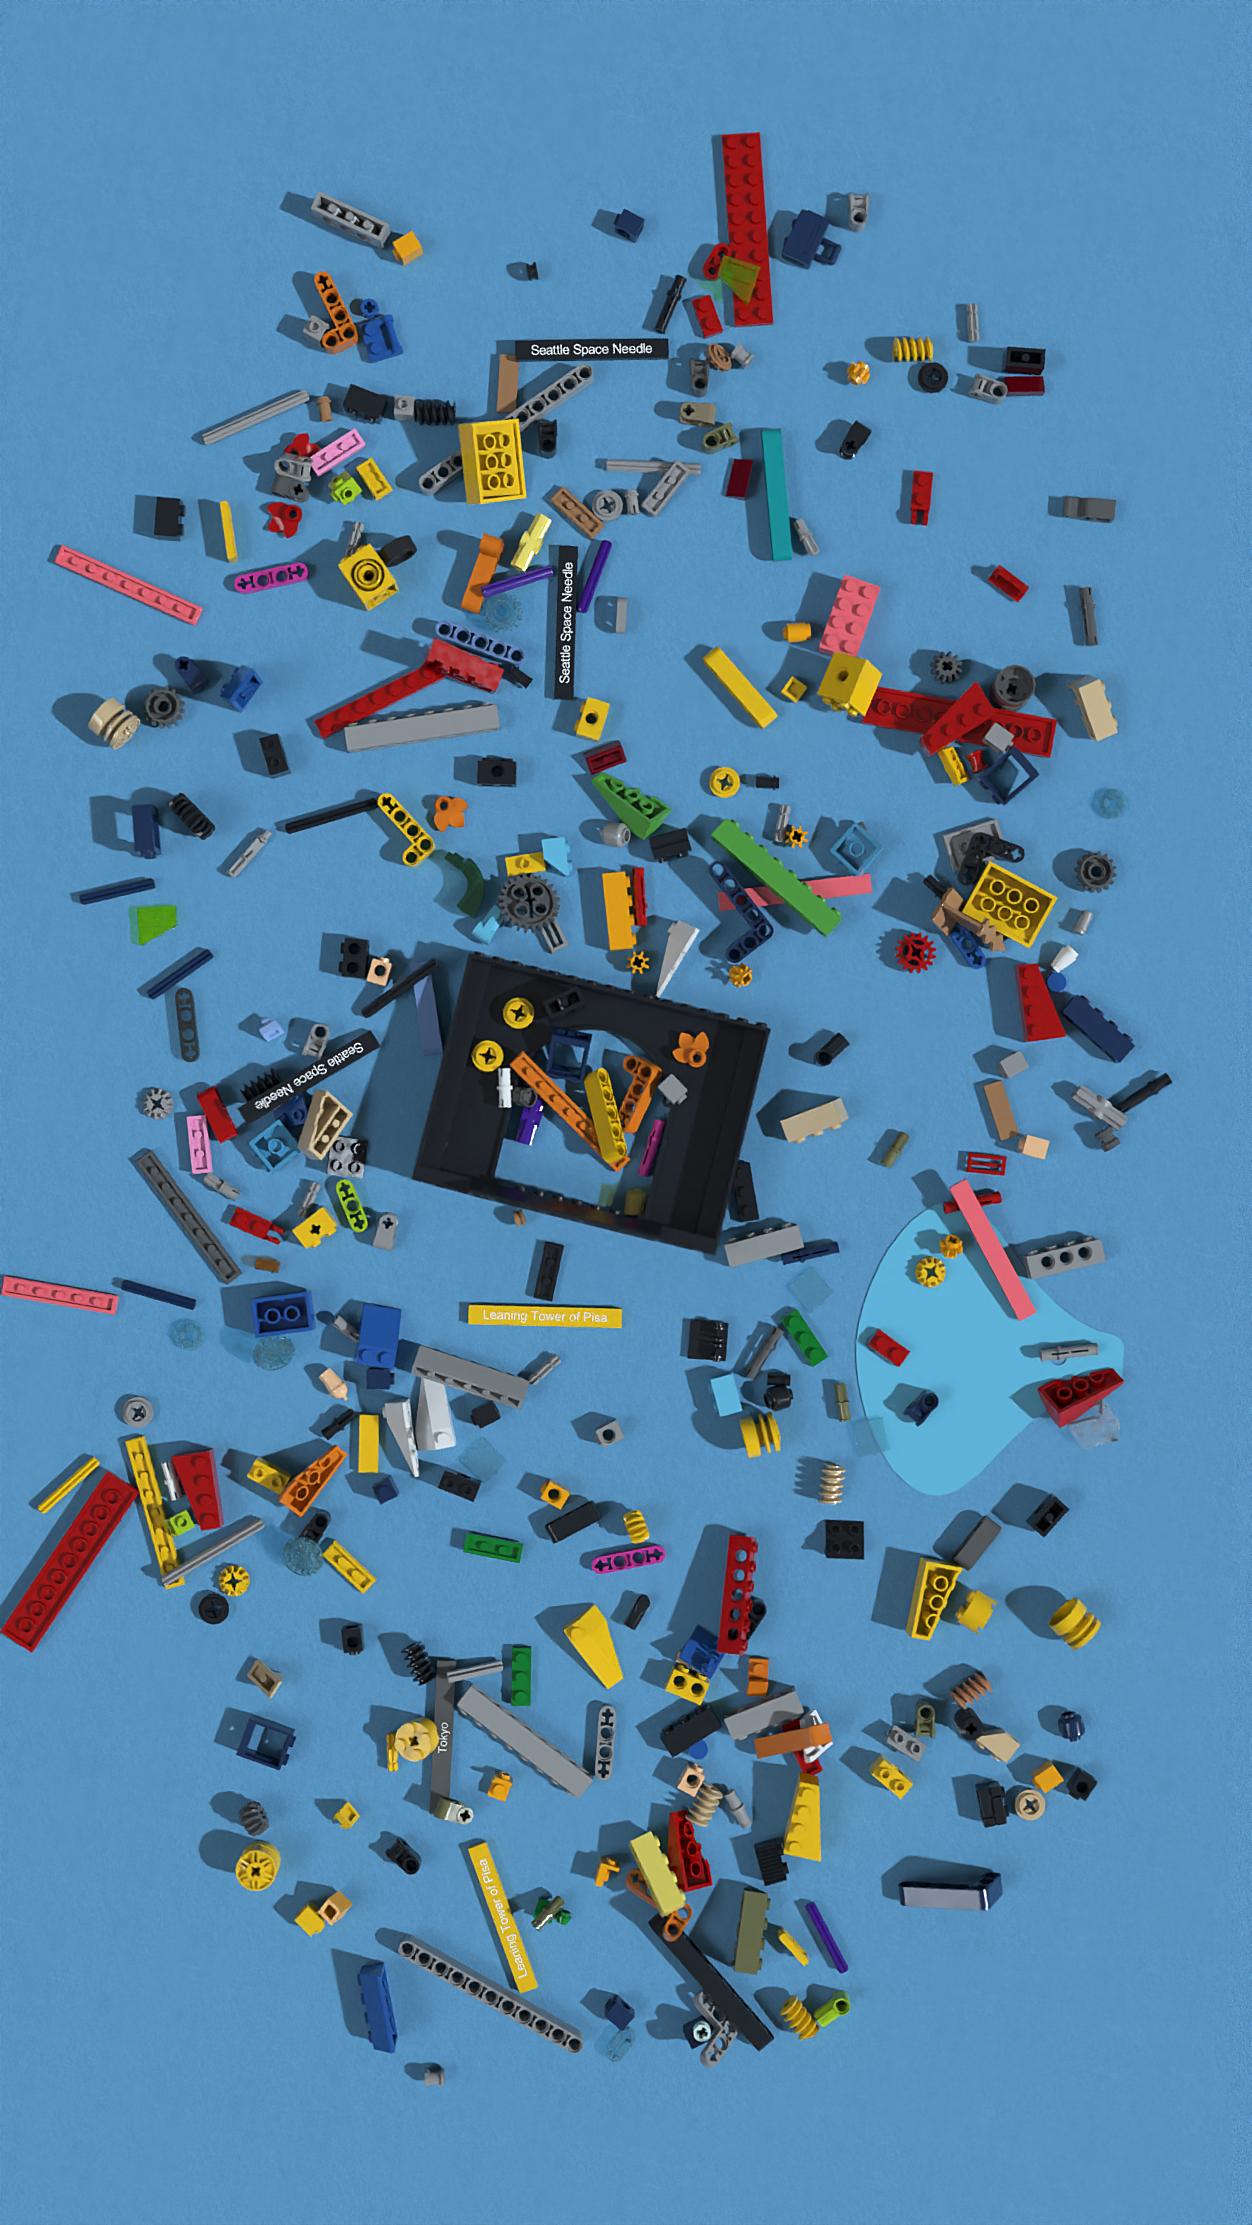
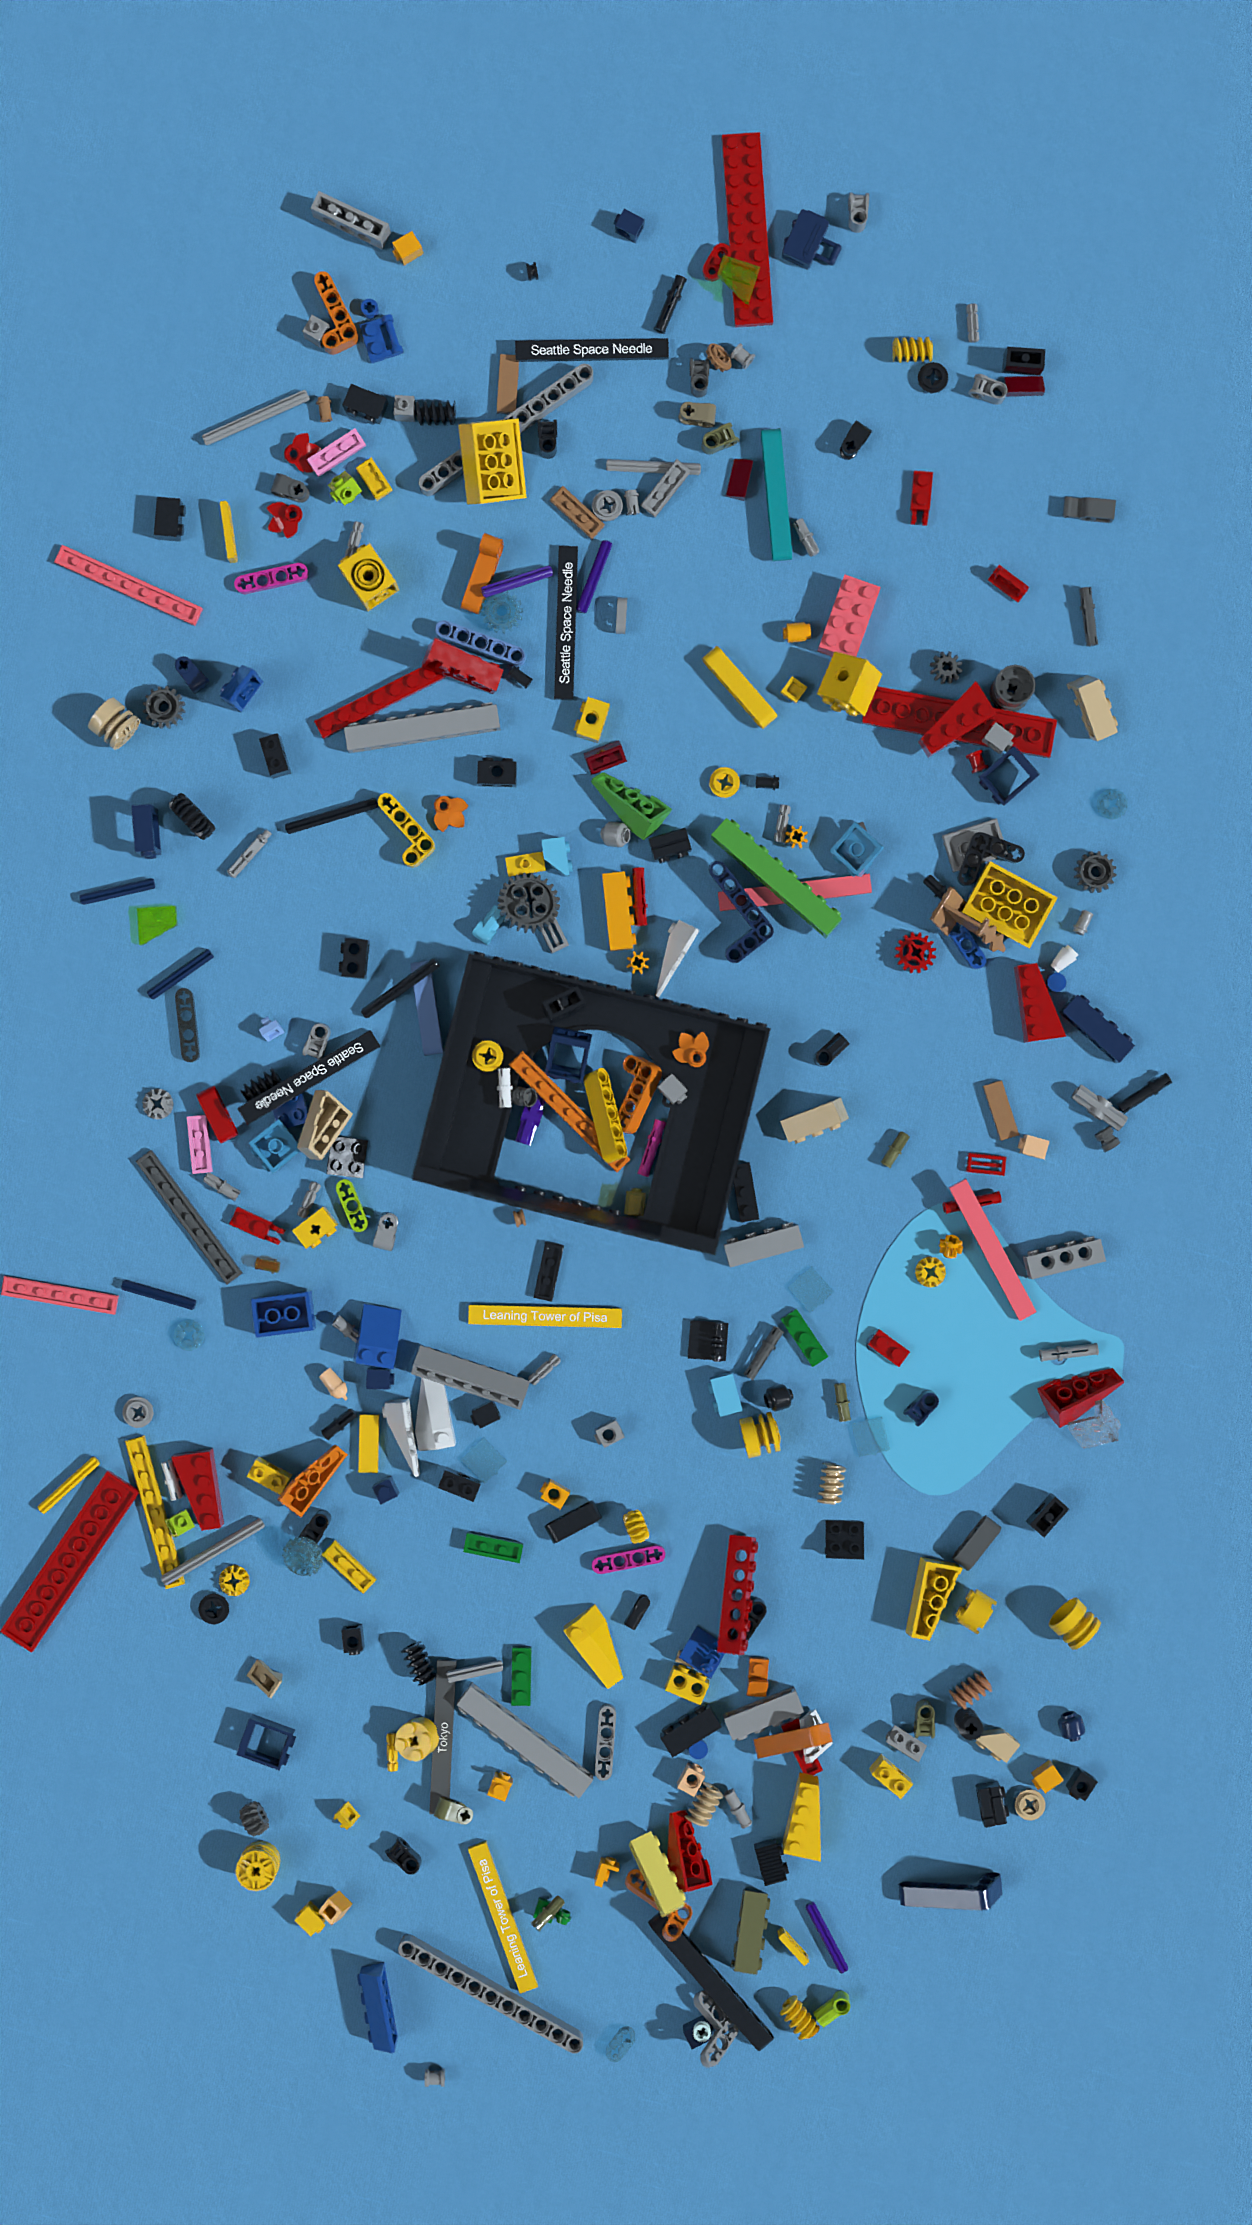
(273, 1352): clear light blue gear -> none
(298, 467): light grey piece -> none
(380, 980): light nougat brick -> none
(397, 551): black tyre -> none
(475, 890): clear green arch -> none
(527, 1010): yellow gear -> none
(531, 542): light yellow piece -> none
(619, 2012): dark blue brick -> none
(707, 316): red plate -> none
(740, 975): light orange gear -> none
(778, 1379): black pin -> none
(828, 1249): dark blue pin -> none
(858, 373): light orange gear -> none
(953, 766): yellow plate -> none
(1012, 1065): light grey brick -> none

